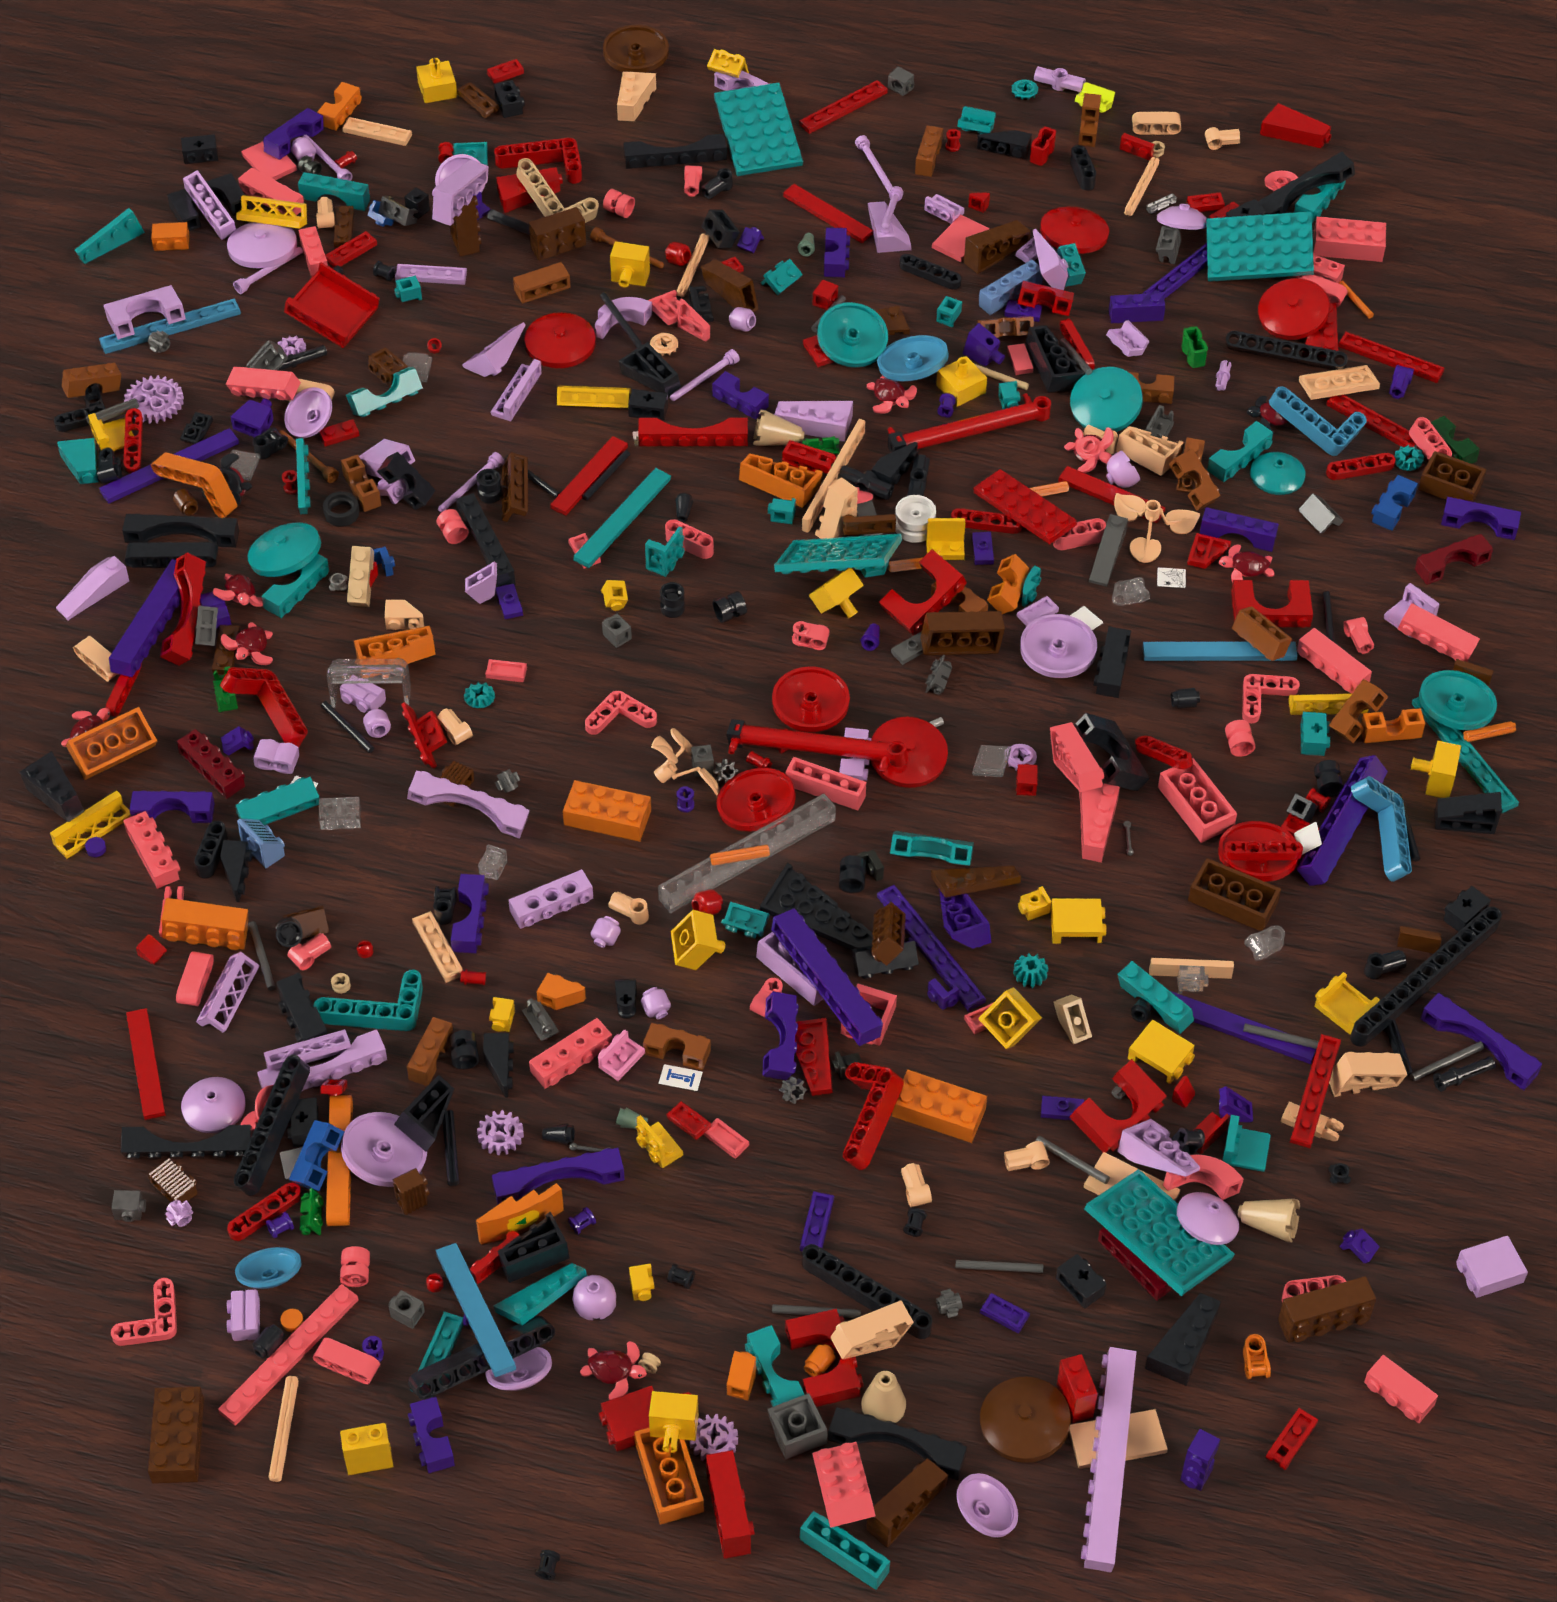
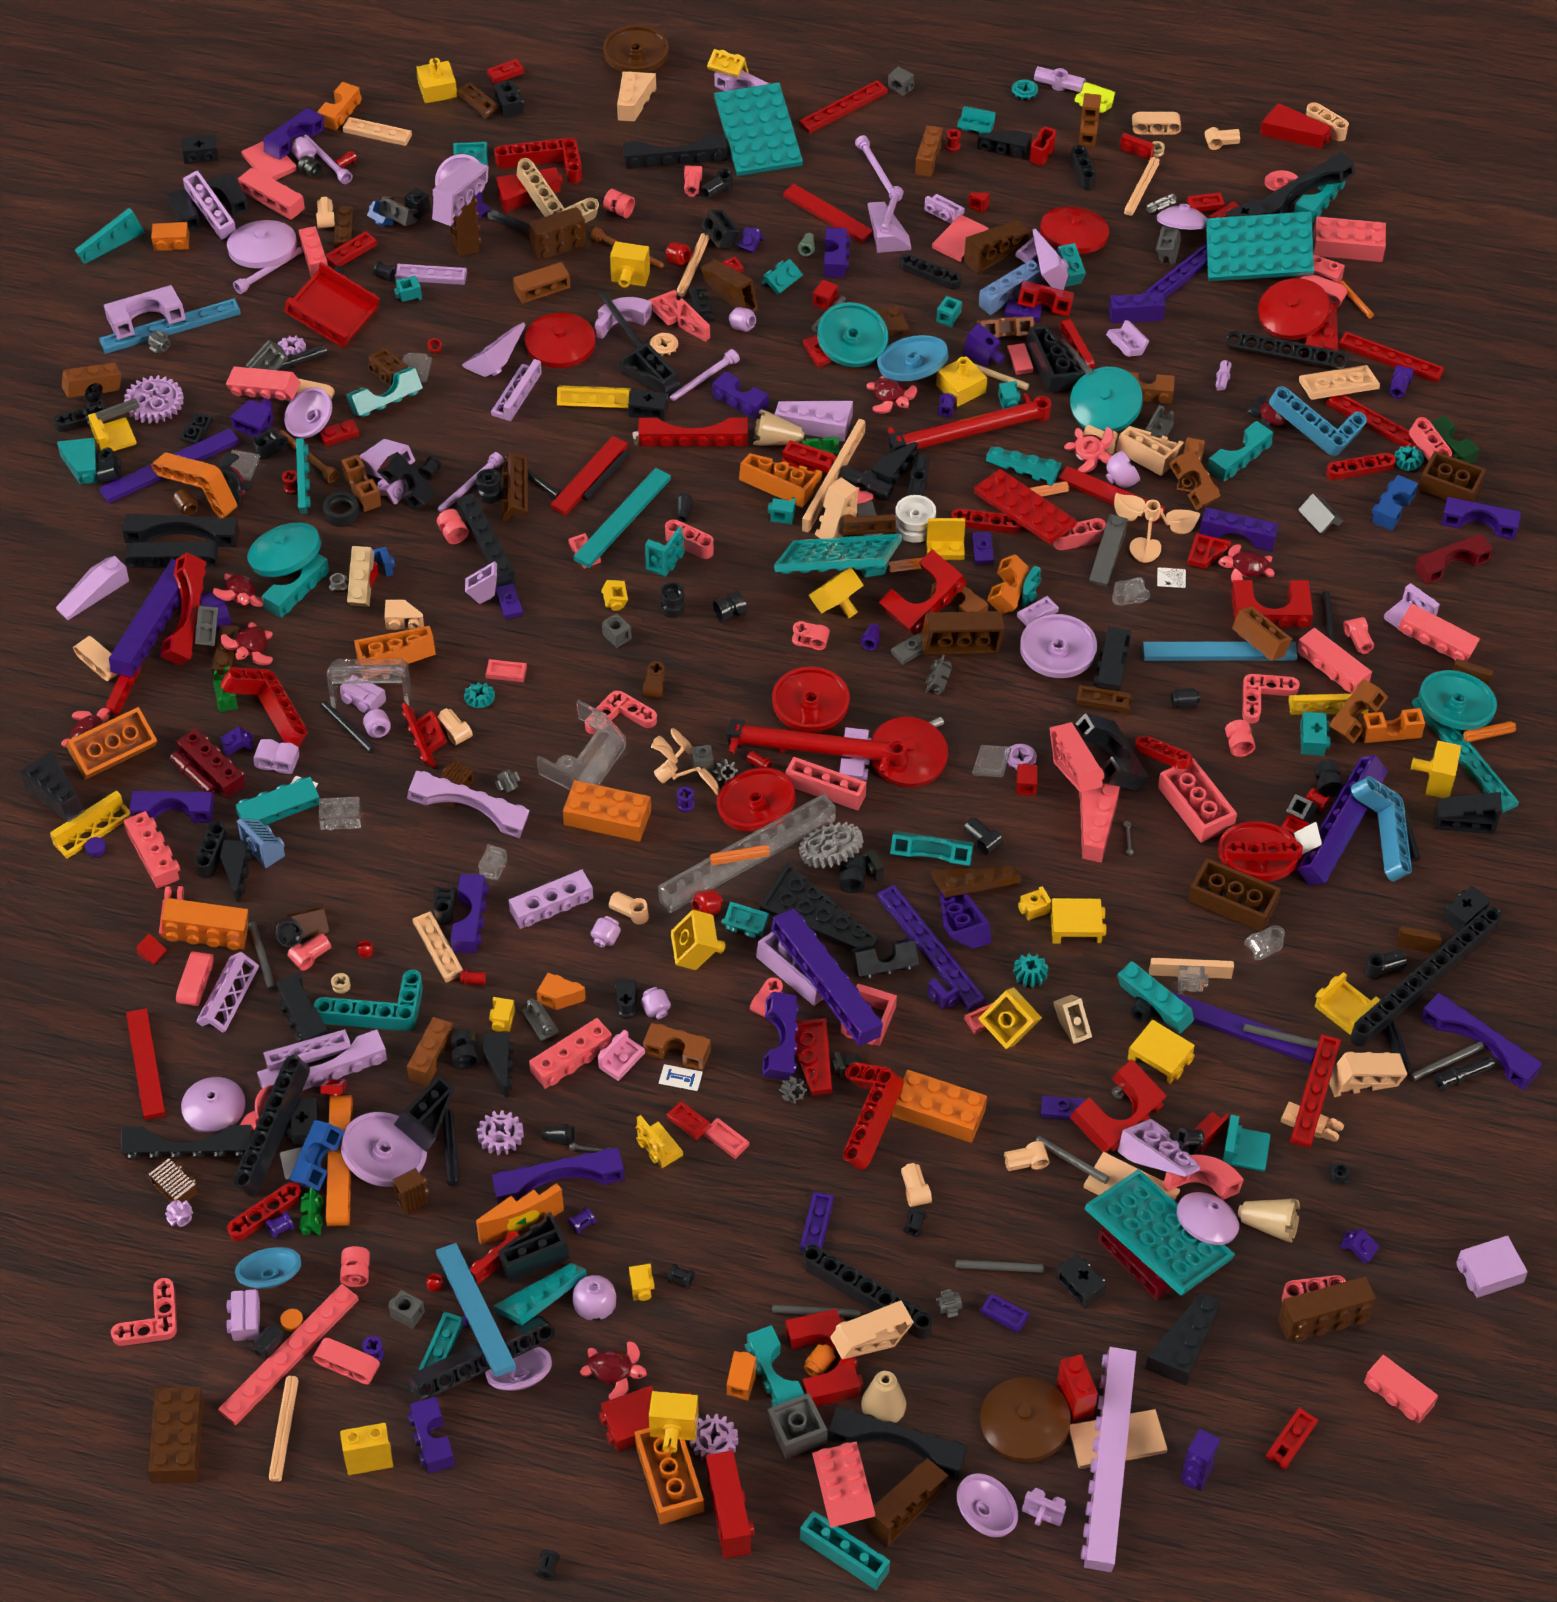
(128, 1205): flat silver brick -> none
(133, 440): red beam -> none
(187, 768): none -> dark red pin
(272, 218): yellow fence -> none
(352, 193): teal arch -> none
(429, 468): none -> black bush
(445, 151): red bush -> none
(595, 758): none -> clear windscreen
(628, 1118): sand green cone -> none
(649, 1362): tan bush -> none
(654, 680): none -> reddish brown piece
(831, 845): none -> light grey gear
(888, 933): reddish brown brick -> none
(986, 839): none -> black piece
(1031, 464): none -> teal wing
(1043, 1508): none -> lavender hips
(1087, 617): white sticker -> none
(1104, 699): none -> reddish brown plate
(1183, 1092): red slope -> none
(1194, 347): green brick -> none
(1234, 1104): dark purple slope -> none
(1256, 1360): orange piece -> none
(1277, 473): teal dish -> none
(1338, 124): none -> light nougat beam

